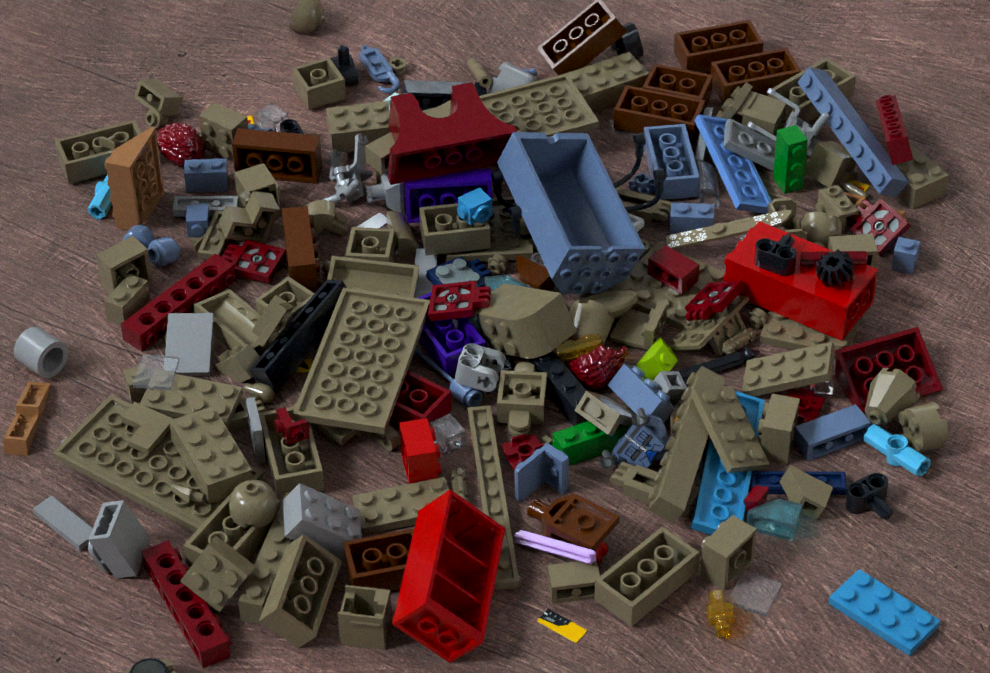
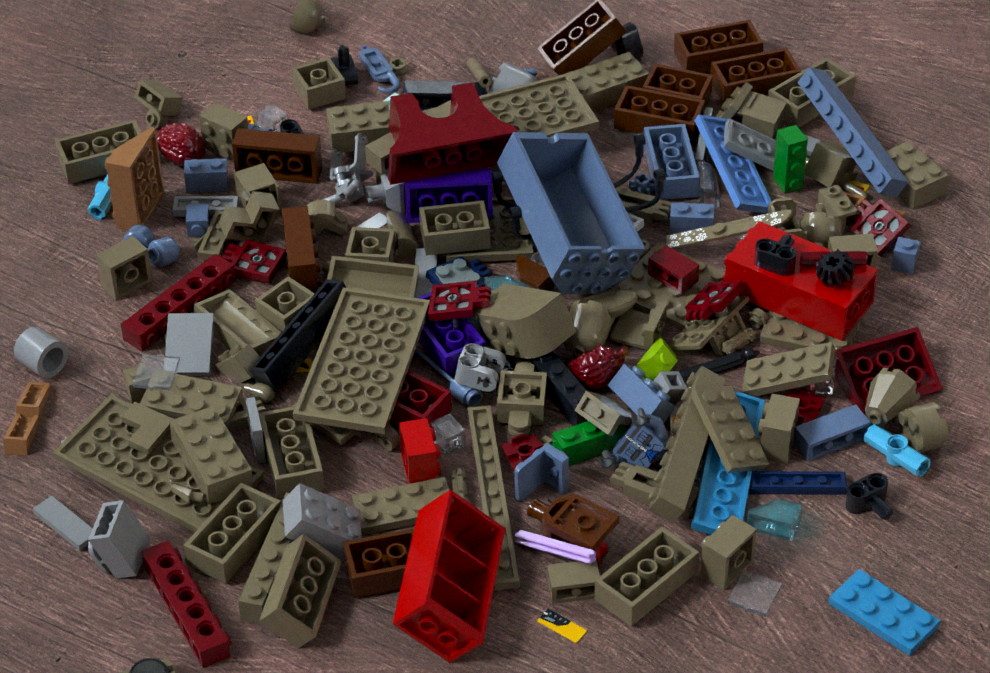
(109, 143): dark tan piece -> none
(126, 299): dark tan brick -> none
(217, 573): dark tan brick -> none
(253, 504): dark tan cylinder -> none
(273, 318): dark tan bracket -> none
(291, 430): dark red bracket -> none
(365, 617): dark tan piece -> none
(475, 207): dark azure brick -> none
(497, 264): dark tan plate -> none
(572, 349): clear yellow plate -> none
(720, 614): clear yellow axle -> none
(756, 497): dark red slope -> none
(806, 490): dark tan slope -> none
(807, 129): light grey piece -> none
(894, 129): dark red brick -> none

